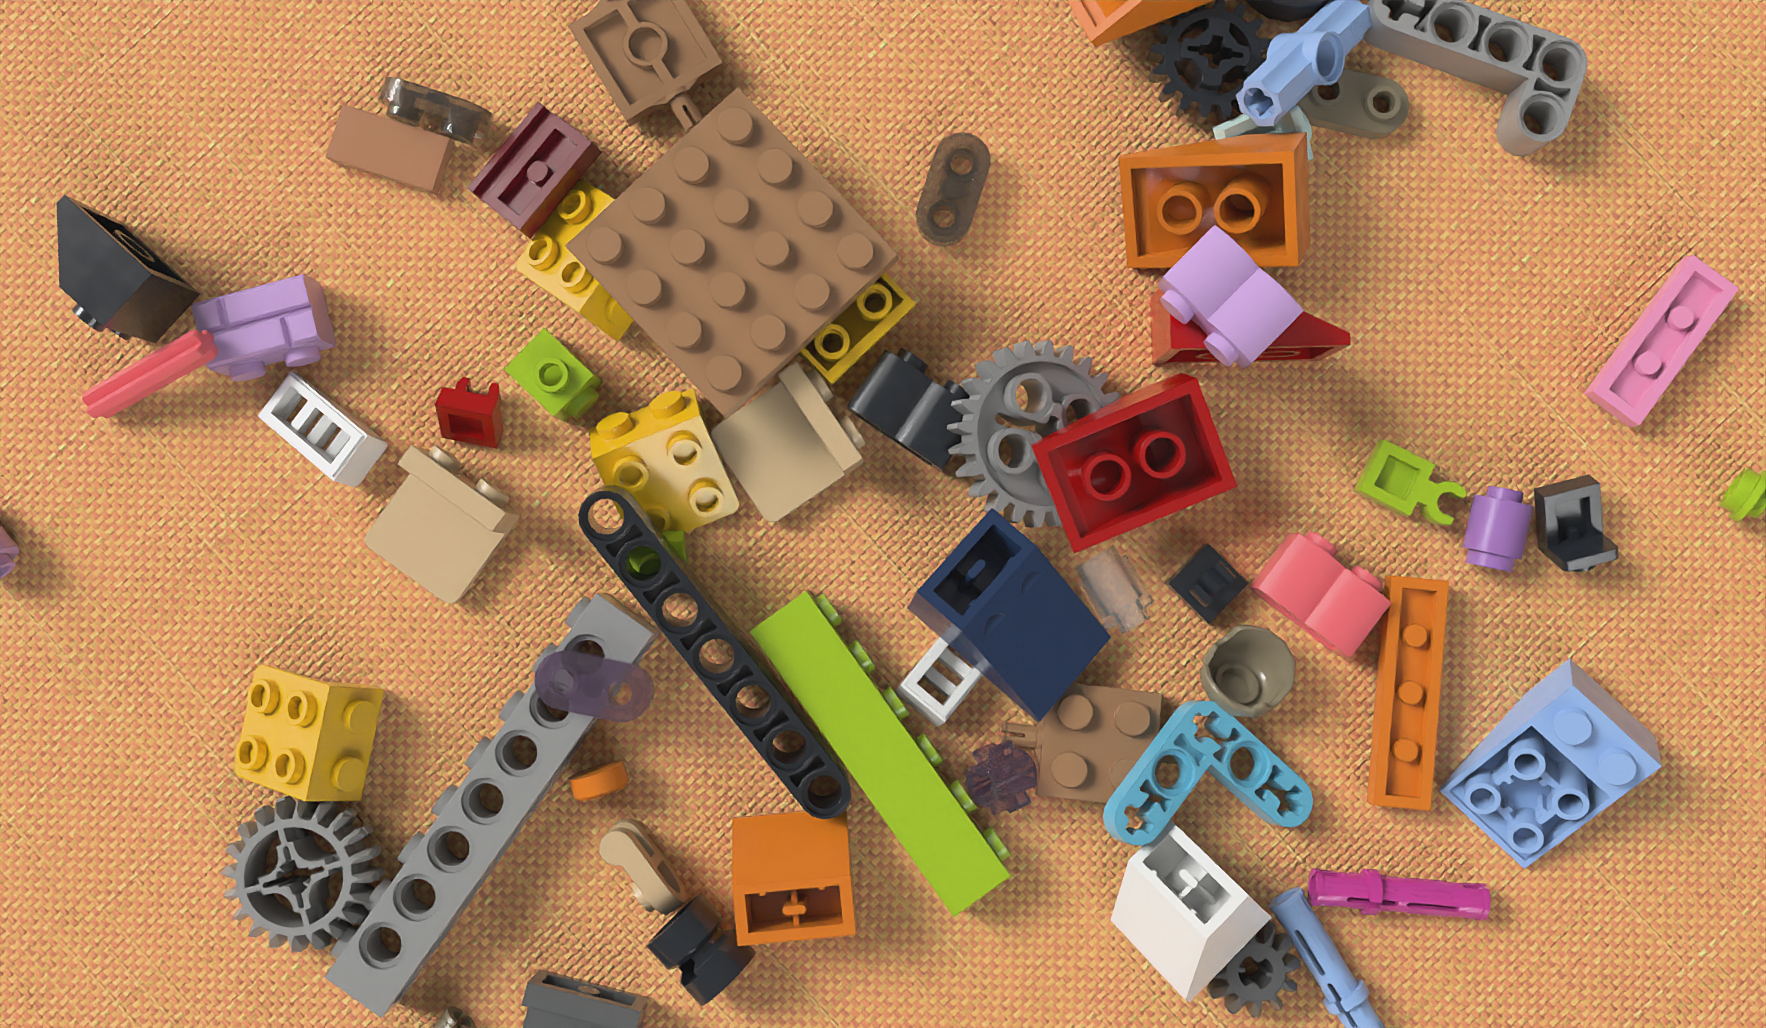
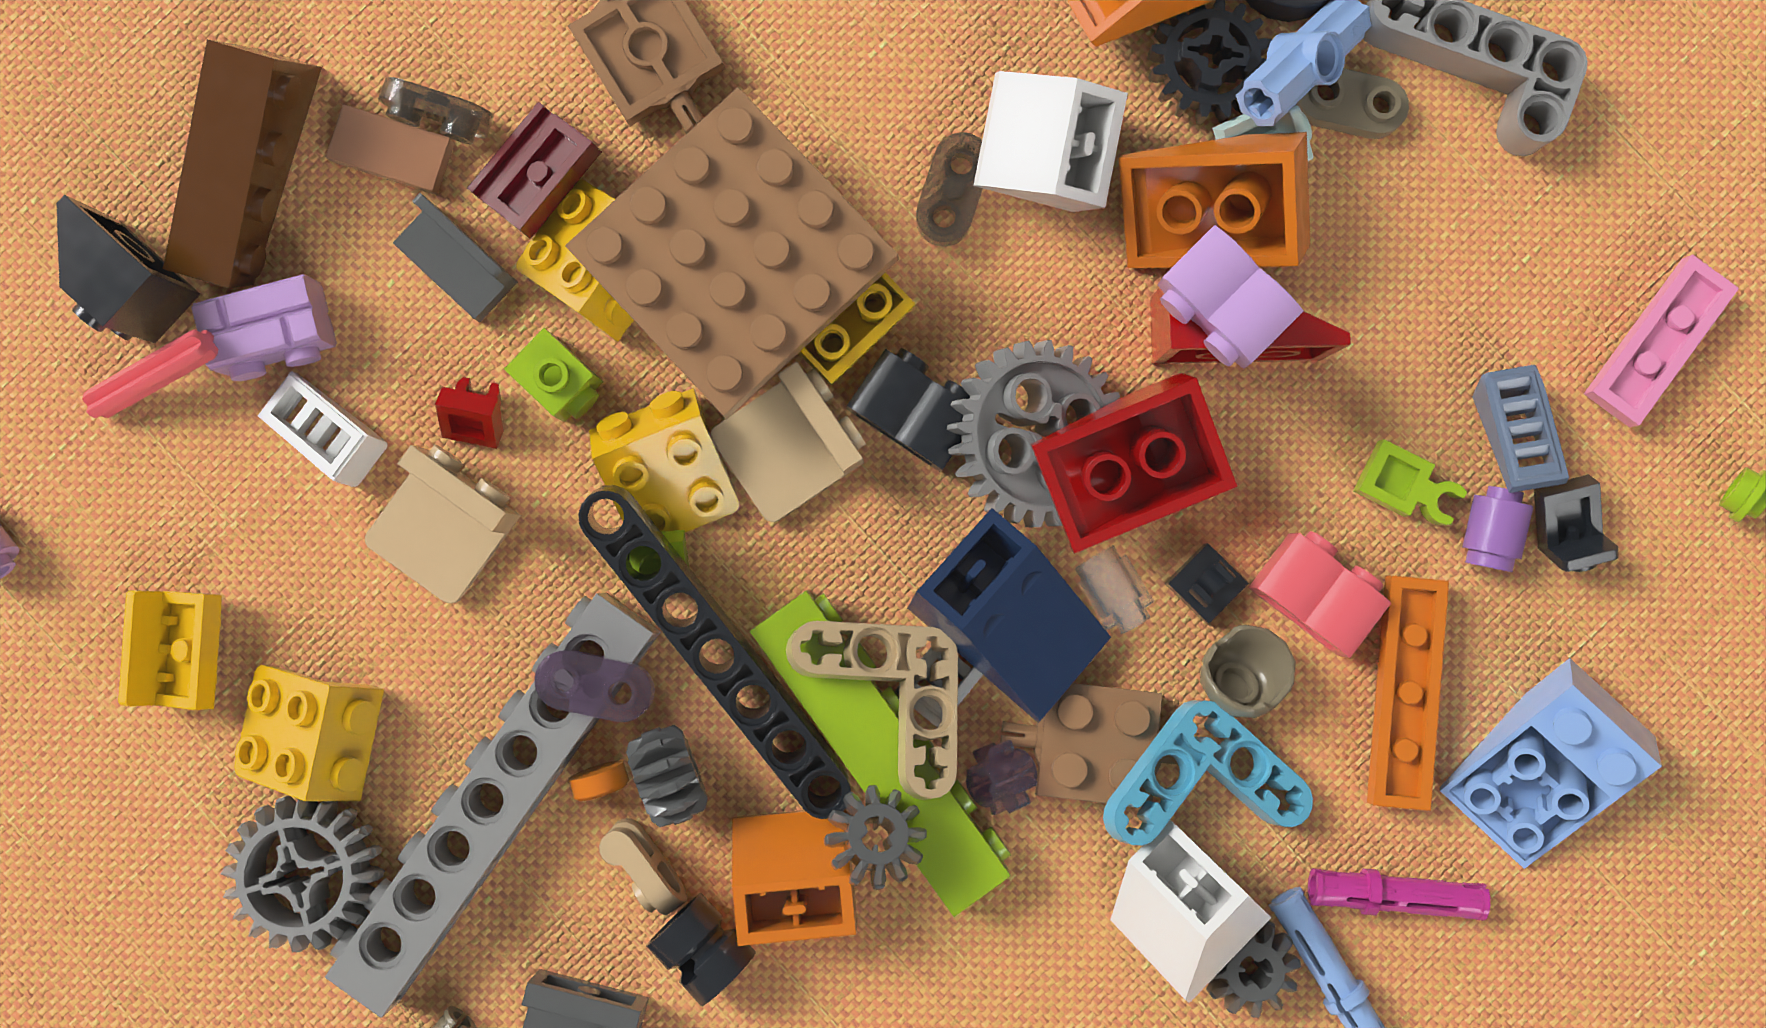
(170, 649): none -> yellow bracket
(237, 161): none -> reddish brown wedge
(454, 260): none -> dark grey panel
(666, 776): none -> dark grey gear
(895, 844): none -> dark grey gear
(900, 667): none -> tan beam
(1050, 140): none -> white slope
(1515, 393): none -> sand blue slope

